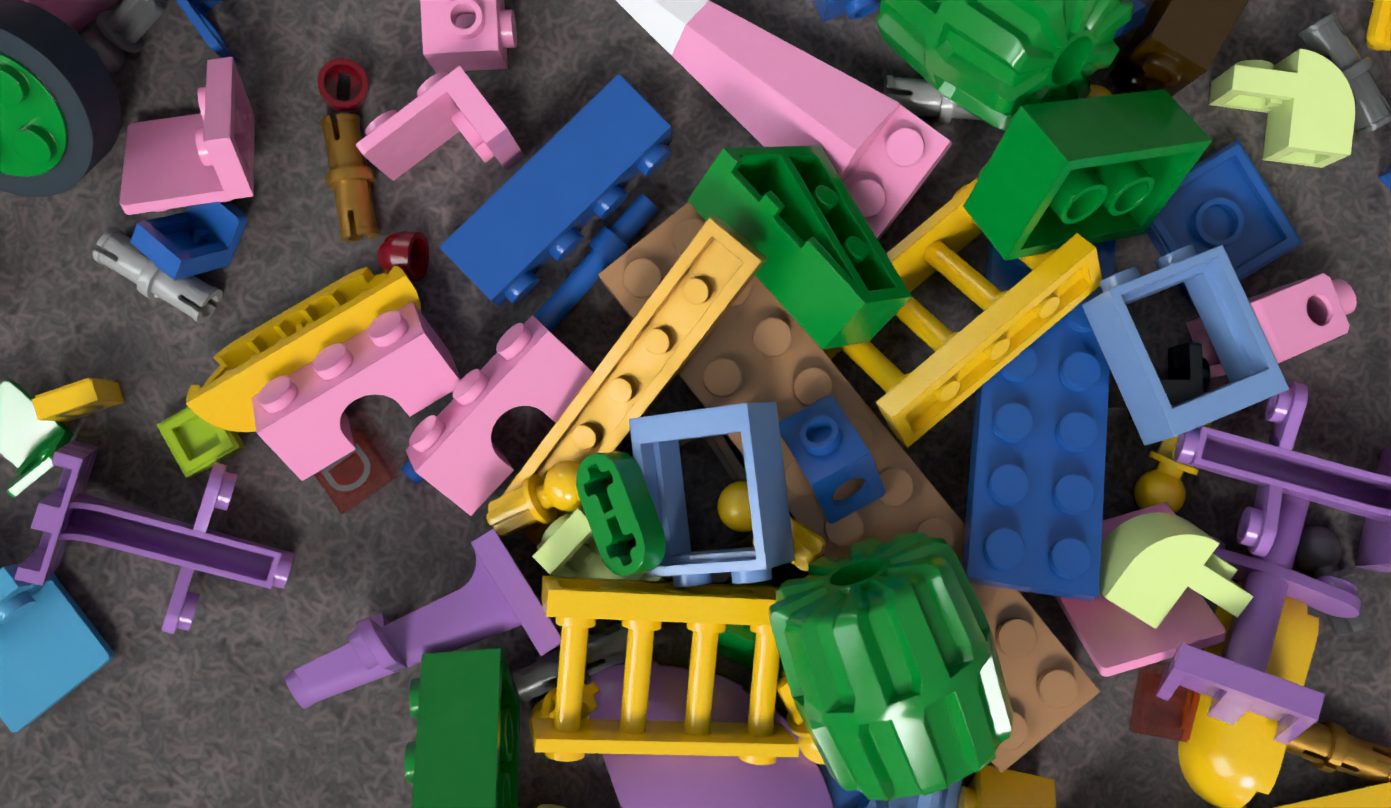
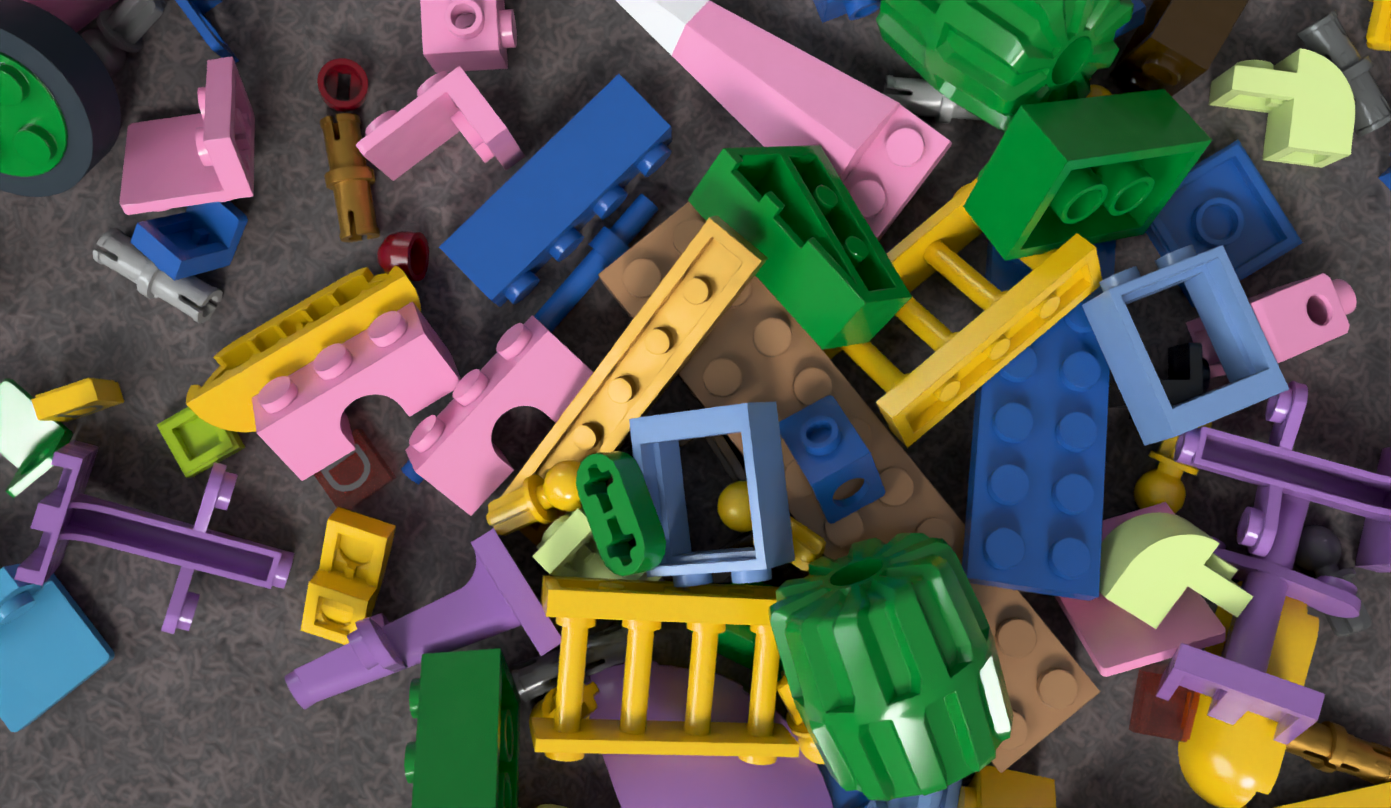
(348, 574): none -> yellow slope

